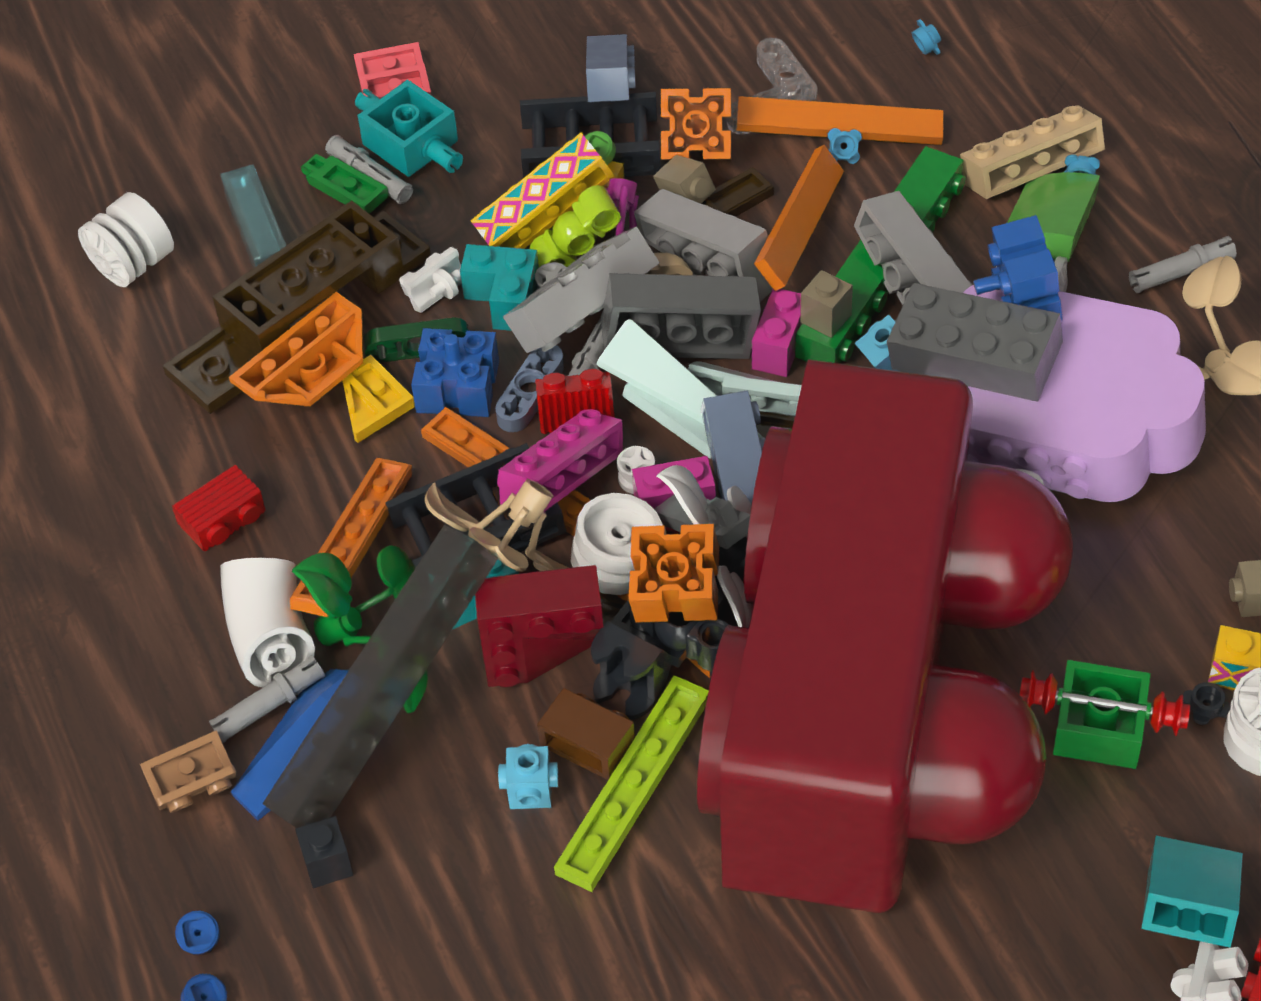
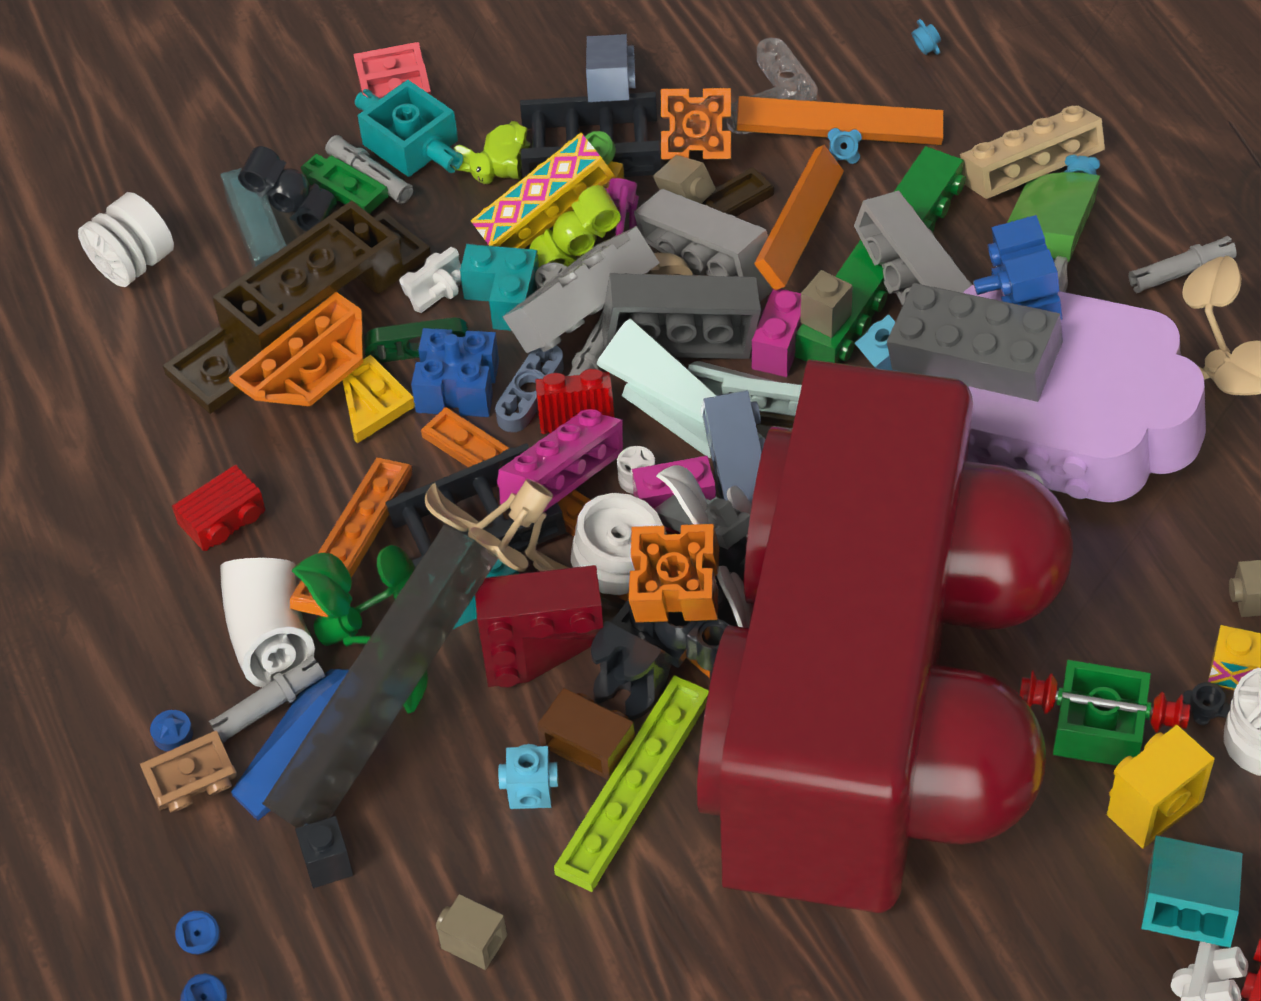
(171, 730): none -> blue tile
(286, 188): none -> black piece
(471, 931): none -> dark tan brick
(500, 154): none -> lime animal
(1159, 785): none -> yellow brick

